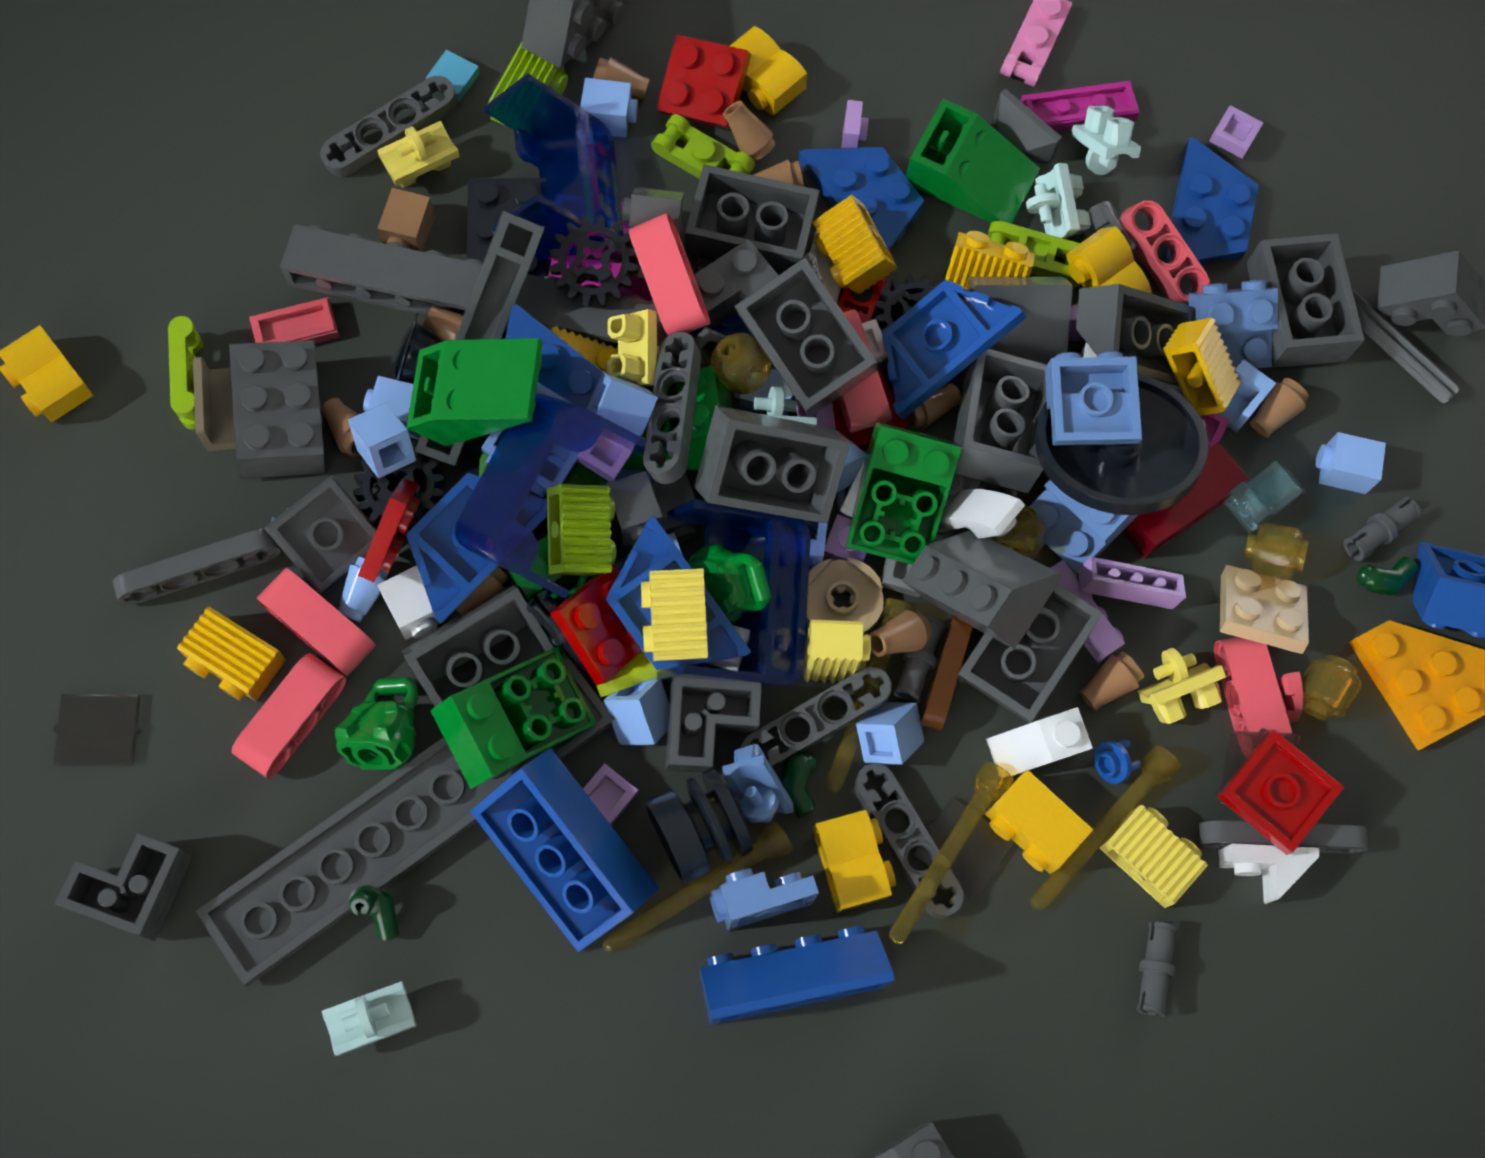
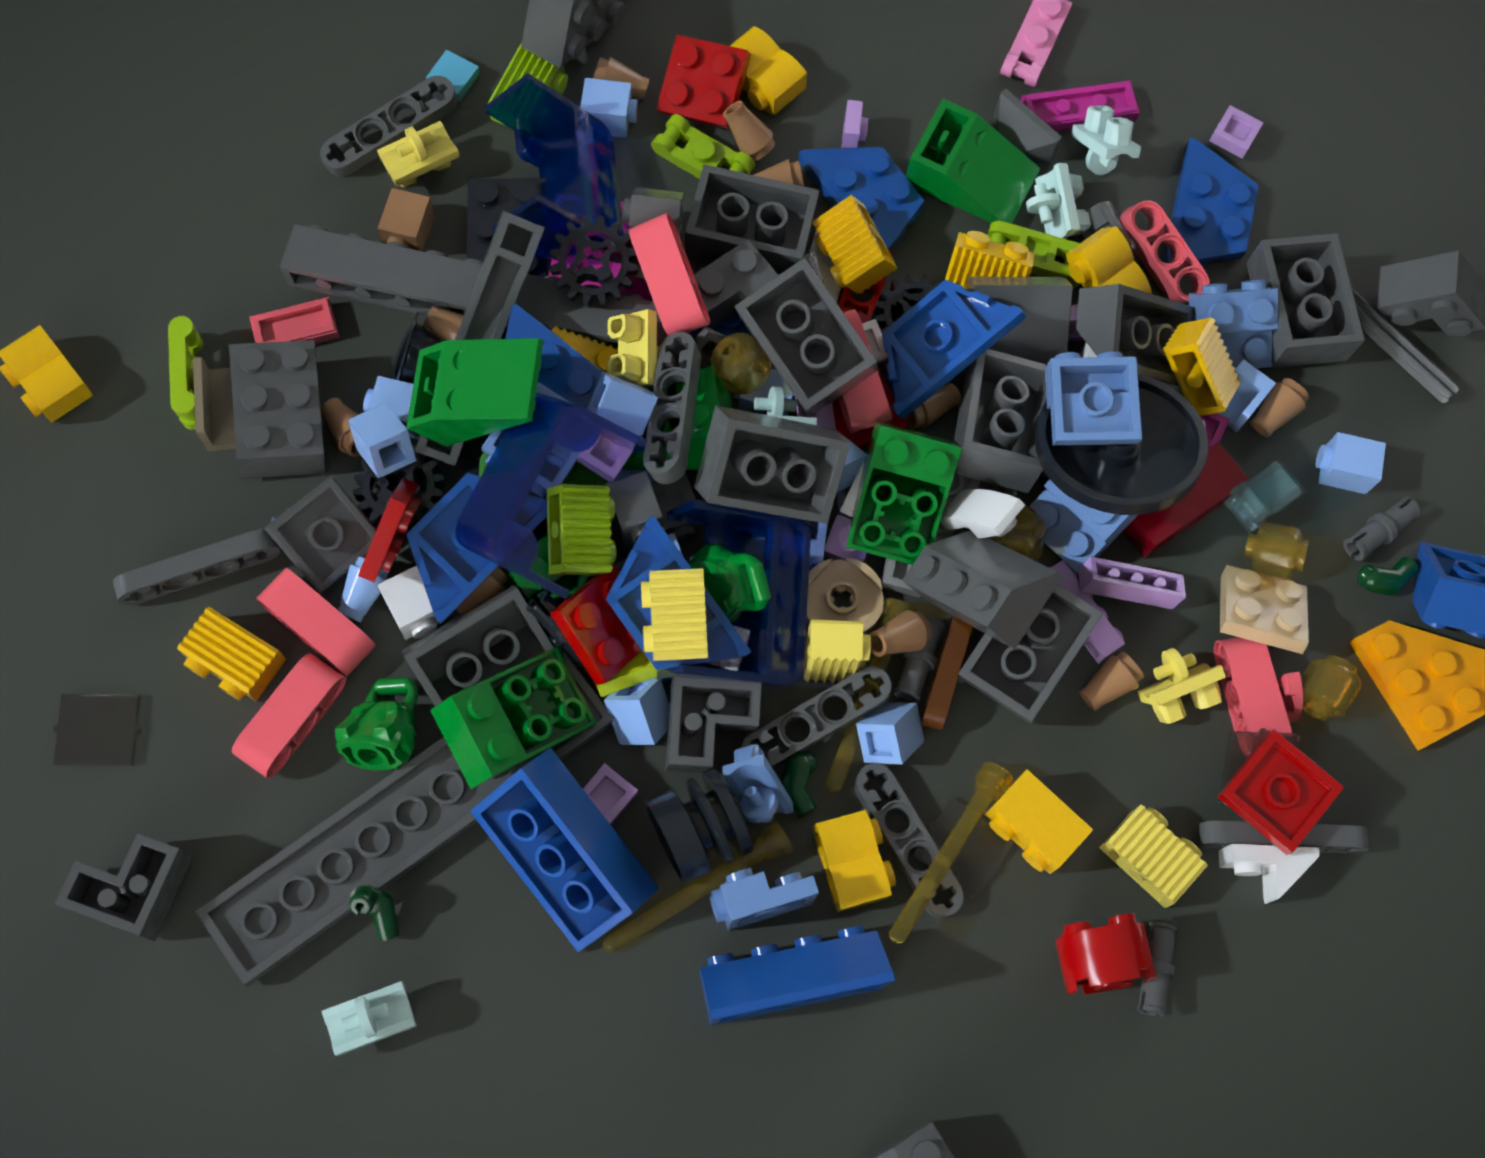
(1040, 742): white slope -> none
(1105, 955): none -> red brick
(1114, 761): blue plate -> none
(1158, 767): clear yellow piece -> none

